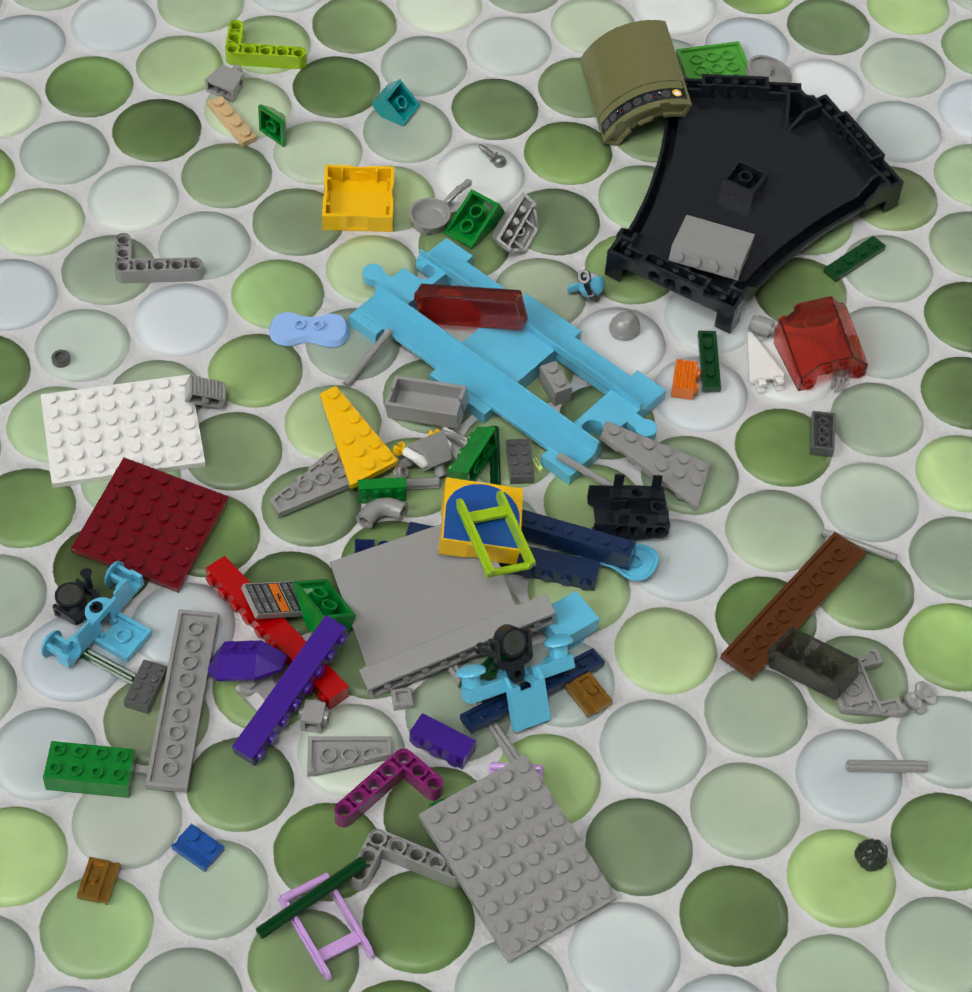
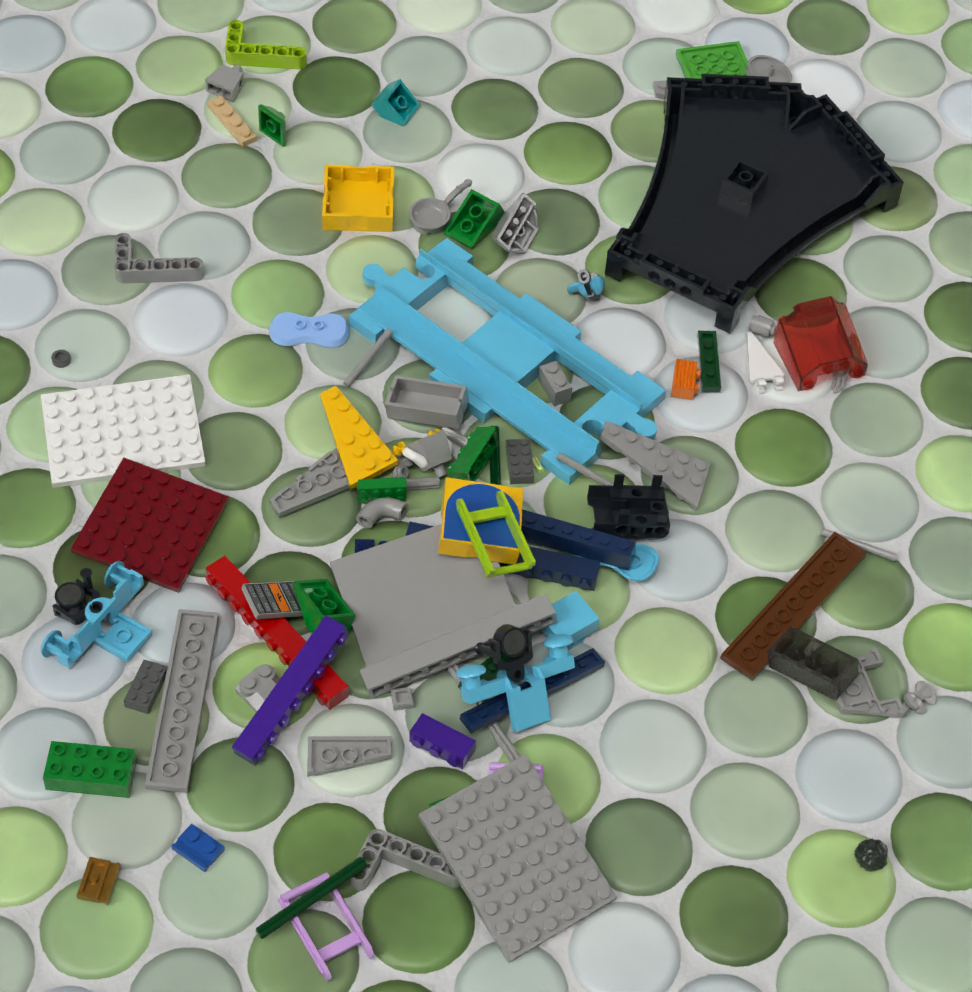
(108, 665): axle -> none
(205, 392): light grey brick -> none
(246, 661): dark purple wedge -> none
(314, 716): light grey brick -> none
(386, 783): magenta beam -> none
(472, 306): clear red brick -> none
(498, 160): flat silver bar -> none
(588, 694): pearl gold plate -> none
(625, 326): light grey hat -> none
(634, 78): olive panel -> none
(711, 247): light grey brick -> none
(822, 433): dark grey piece -> none
(854, 259): dark green plate -> none
(897, 766): light grey axle -> none

